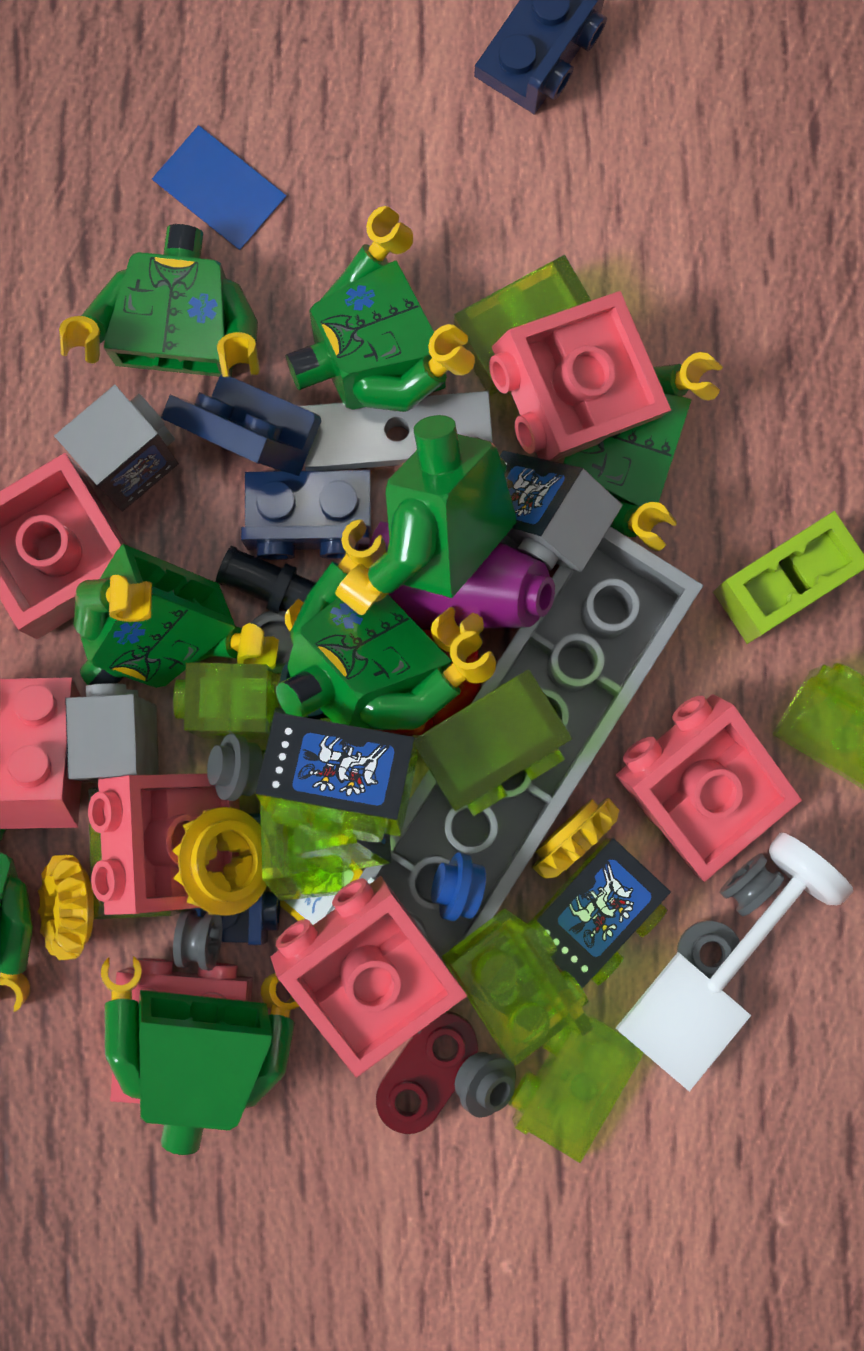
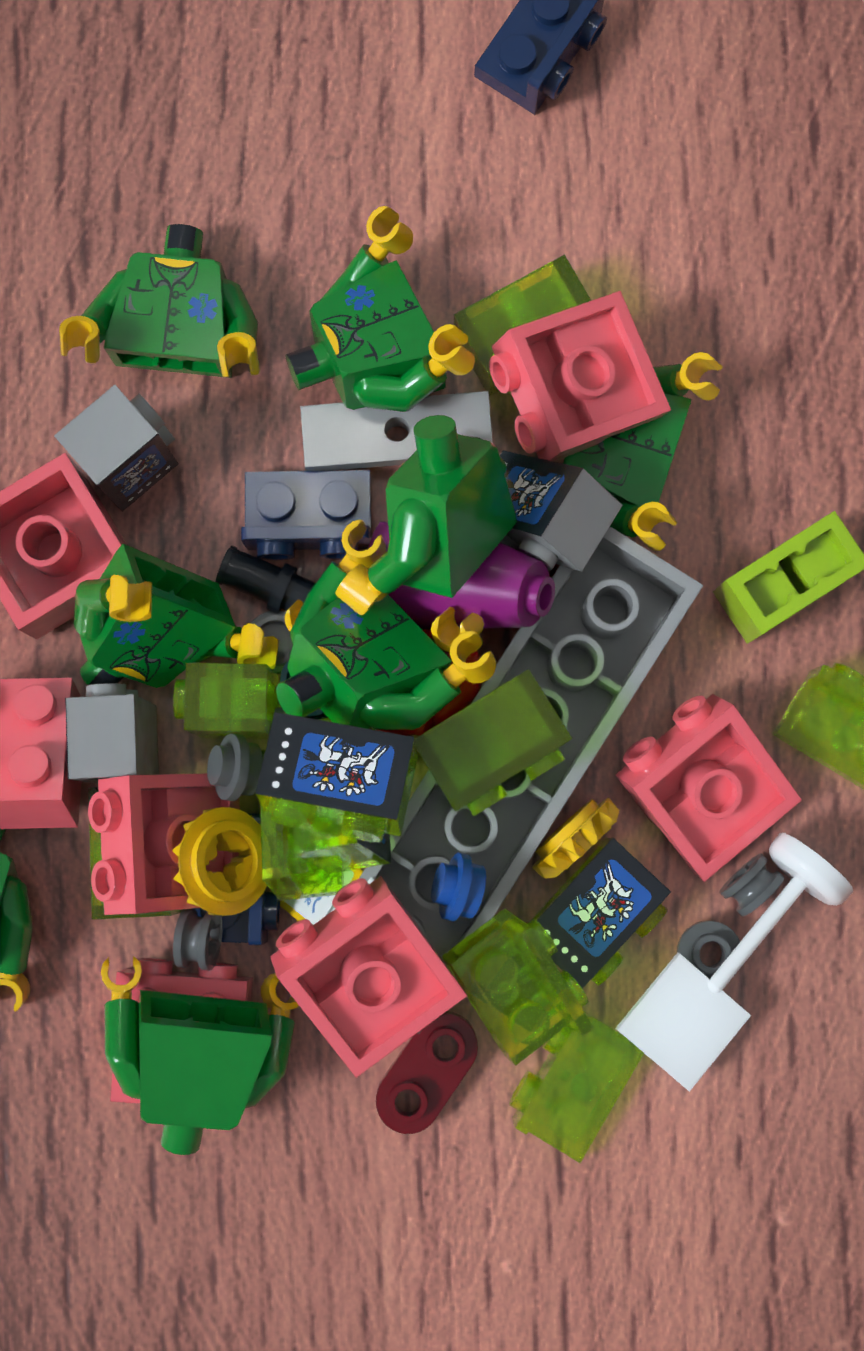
(65, 907): yellow gear -> none
(219, 187): blue sticker -> none
(248, 423): dark blue bracket -> none
(485, 1083): dark grey plate -> none

